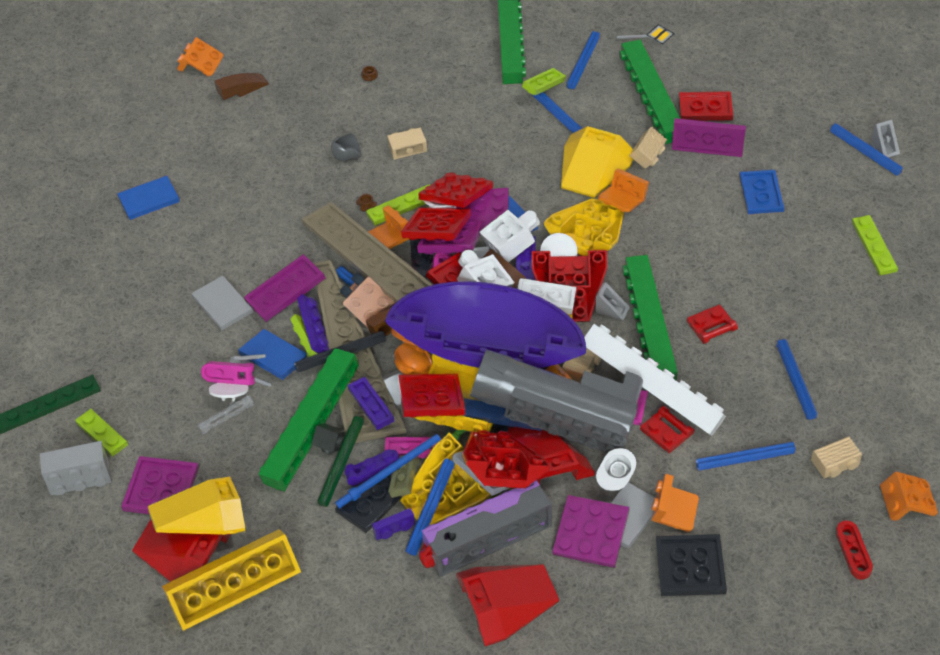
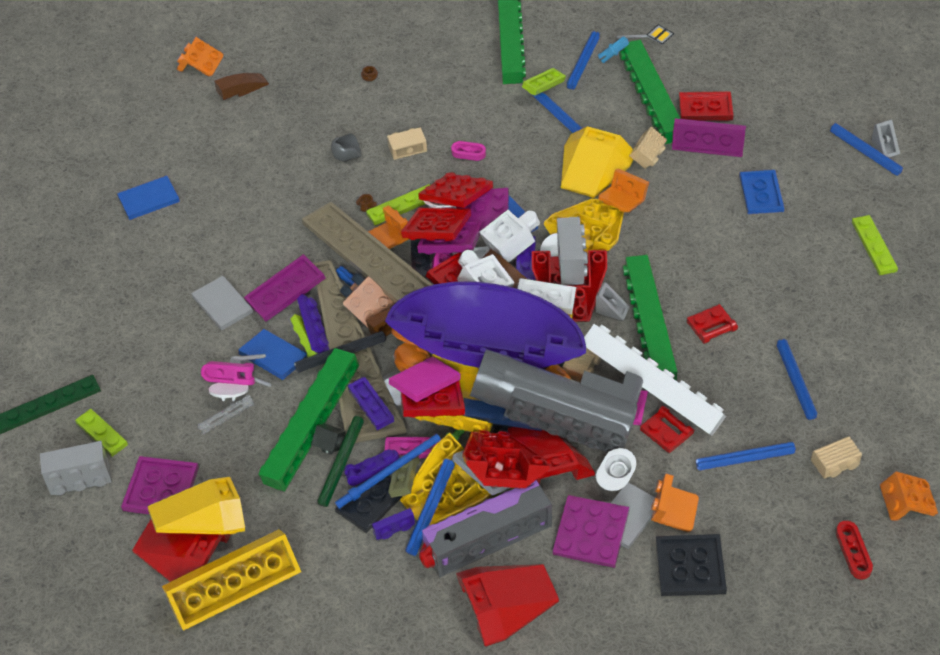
(424, 379): none -> dark pink tile
(468, 150): none -> dark pink plate
(571, 251): none -> light grey brick
(613, 49): none -> dark azure axle

